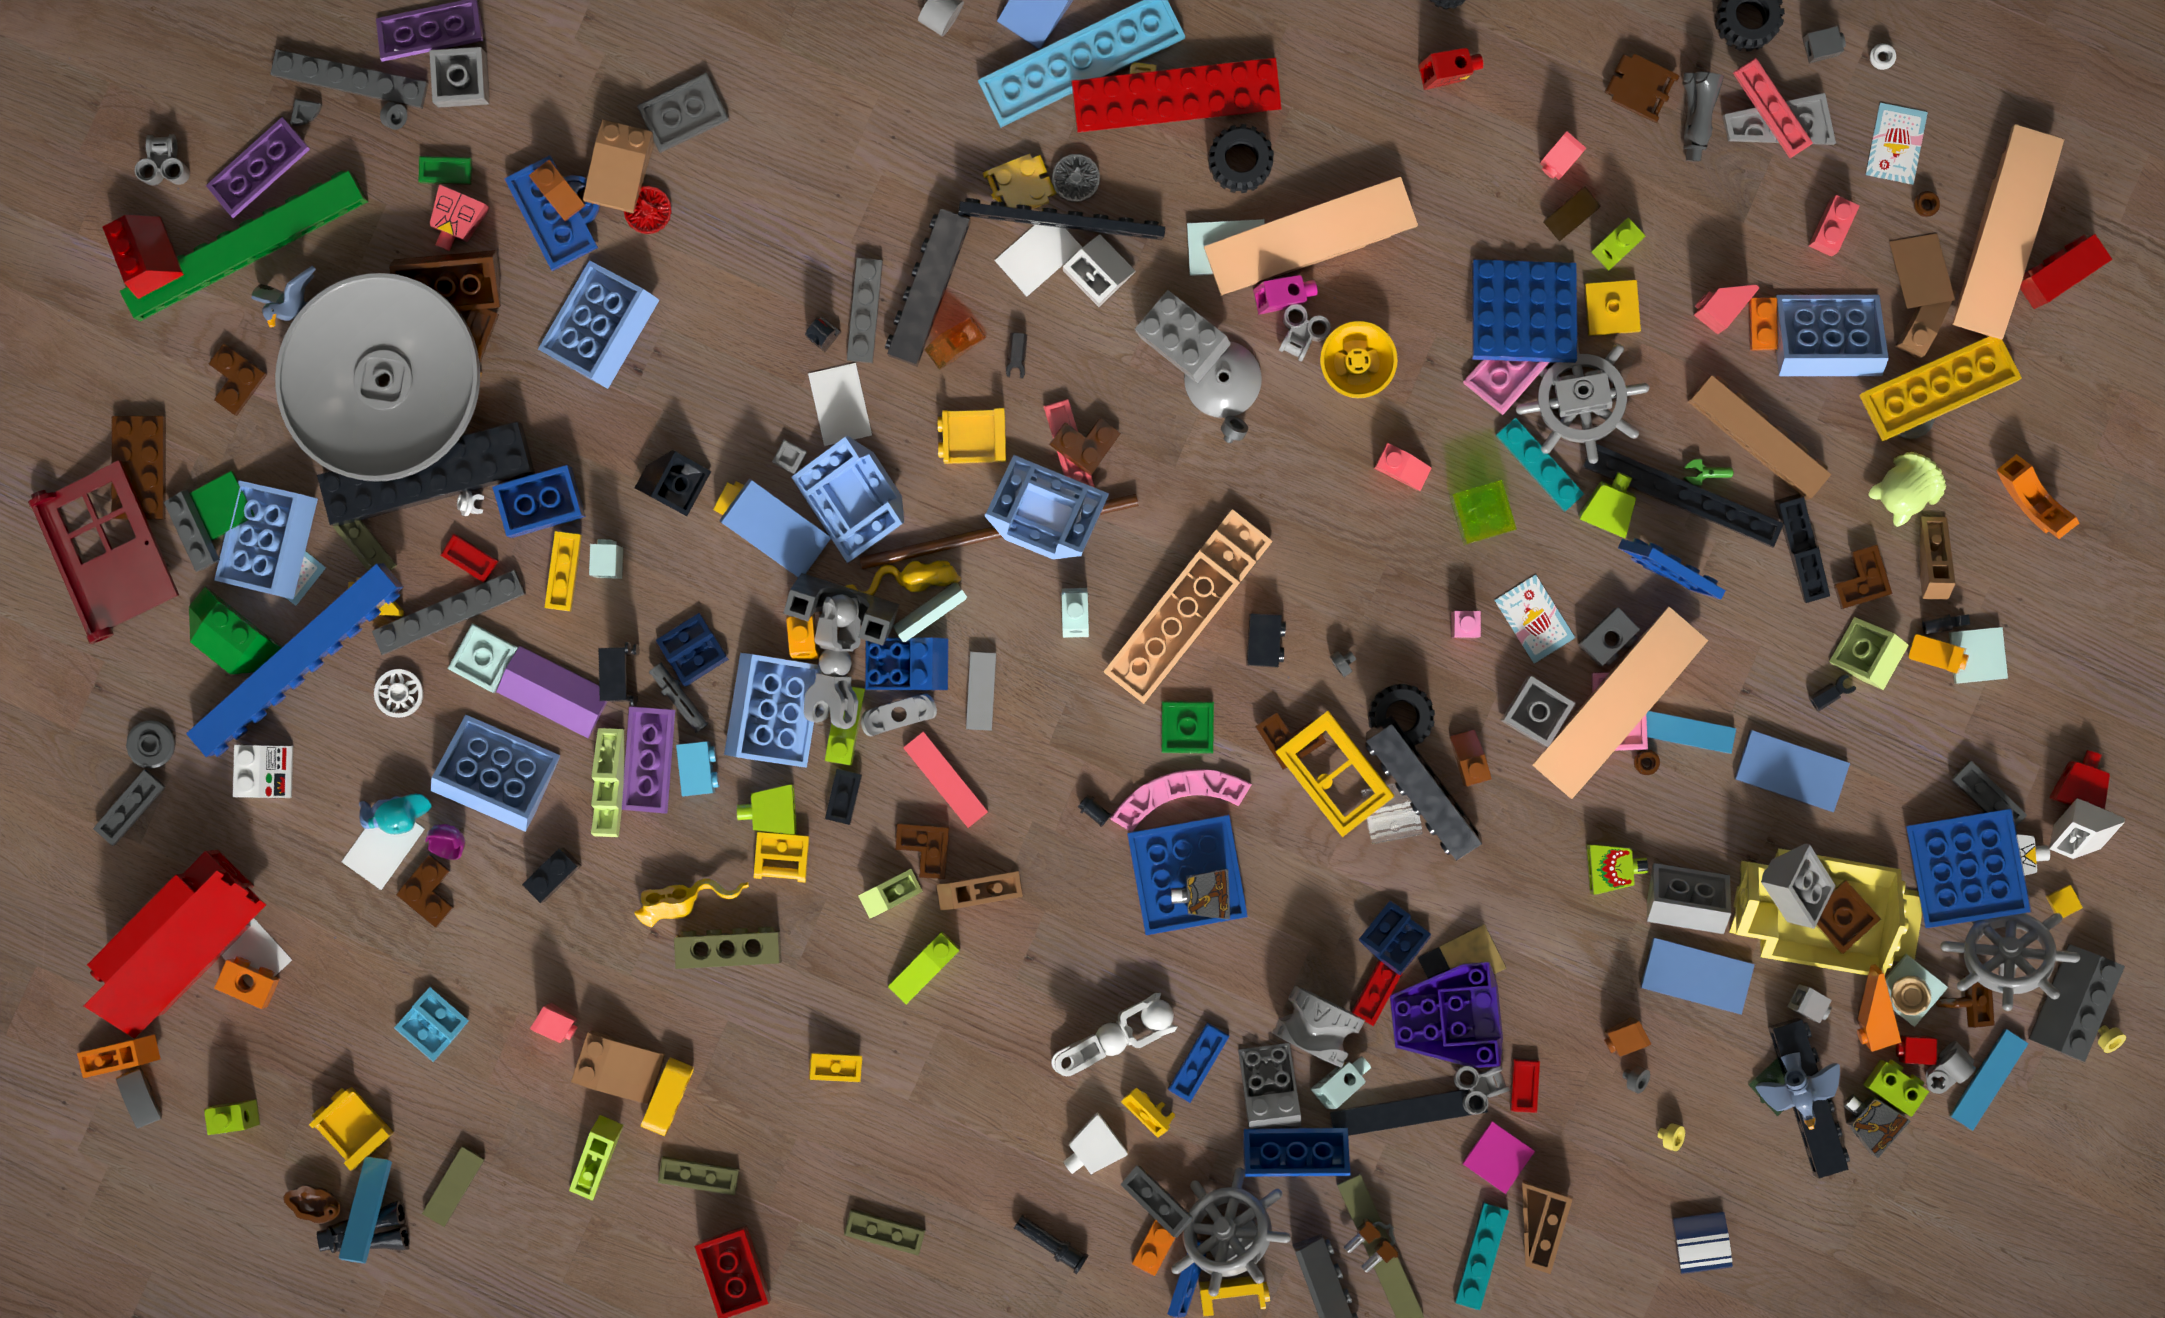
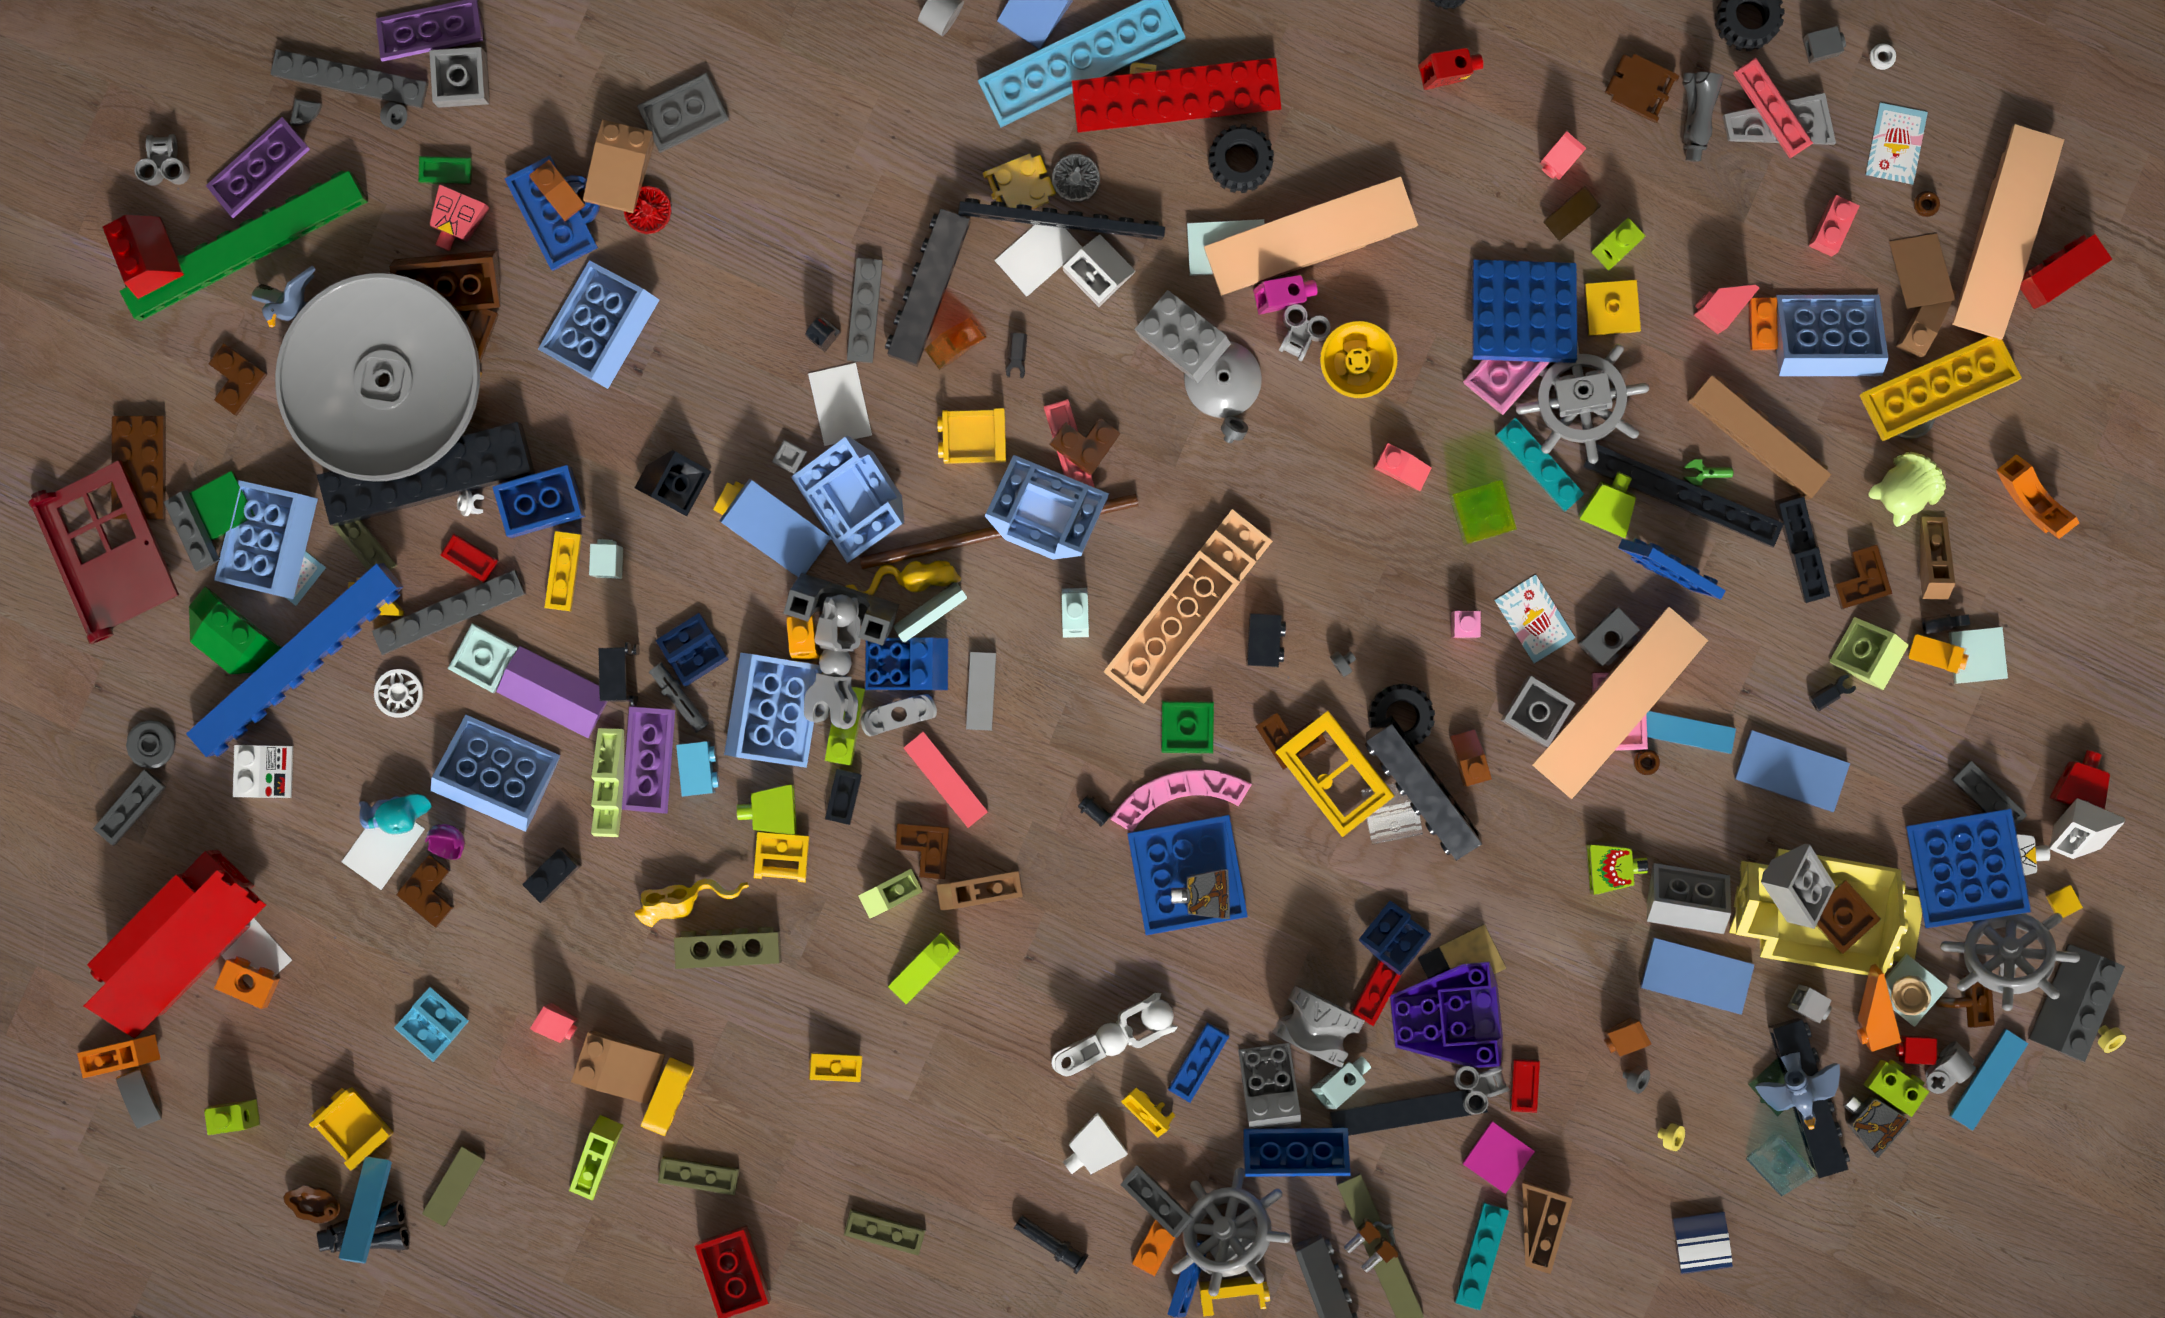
(1780, 1164): none -> clear light blue slope

